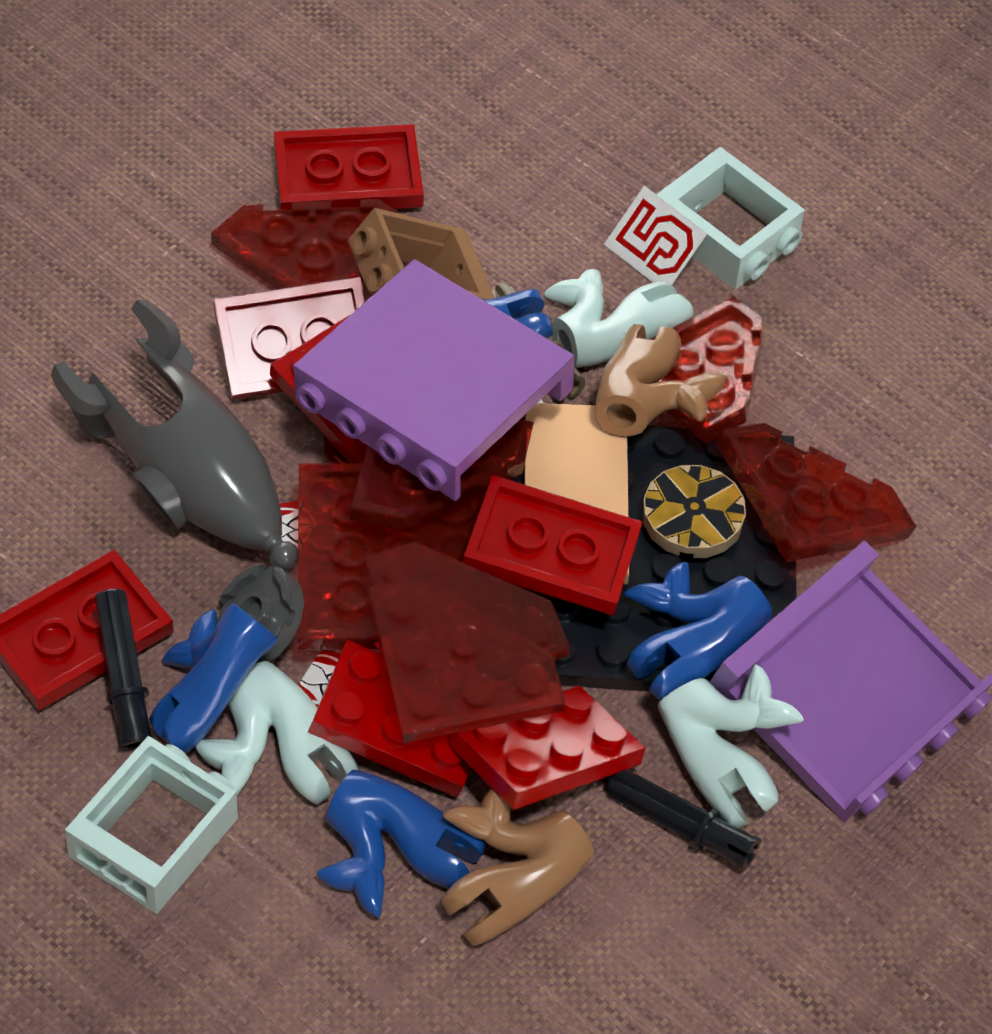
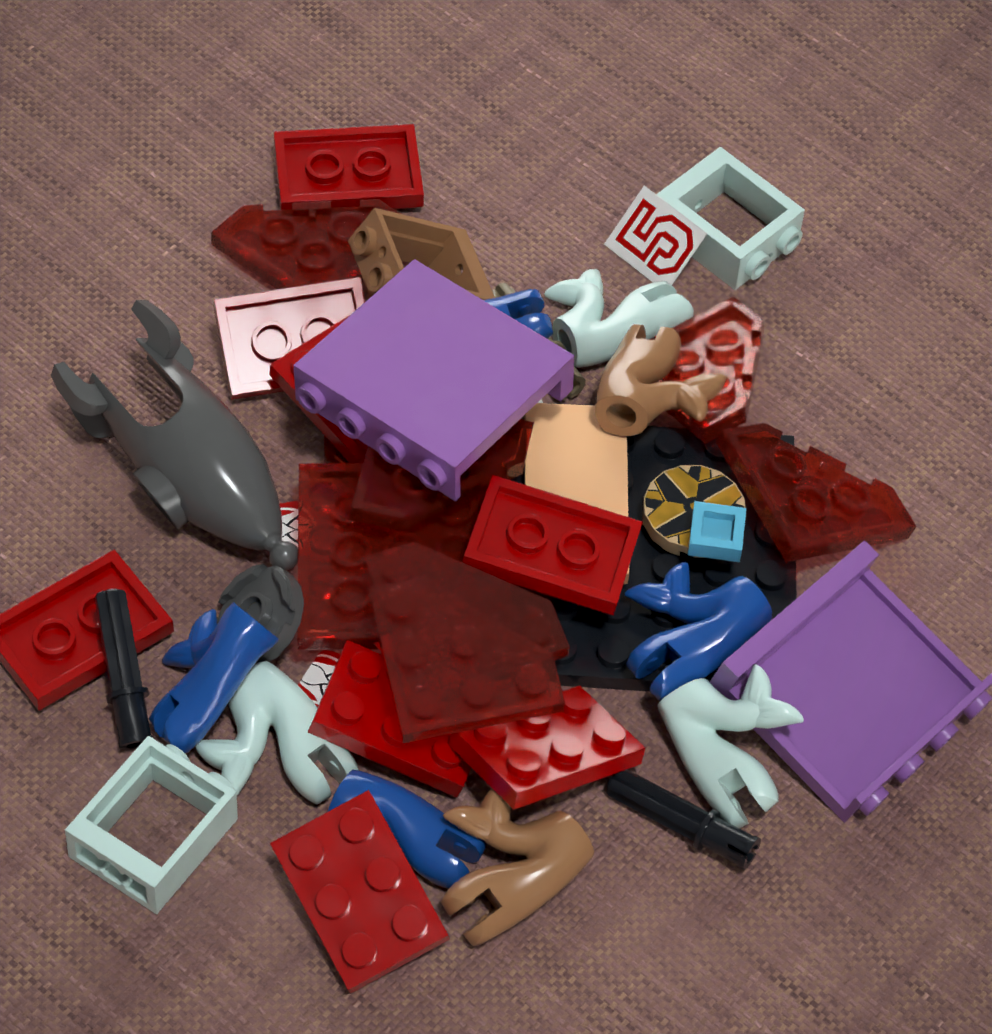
(359, 891): none -> red plate
(717, 531): none -> medium azure plate

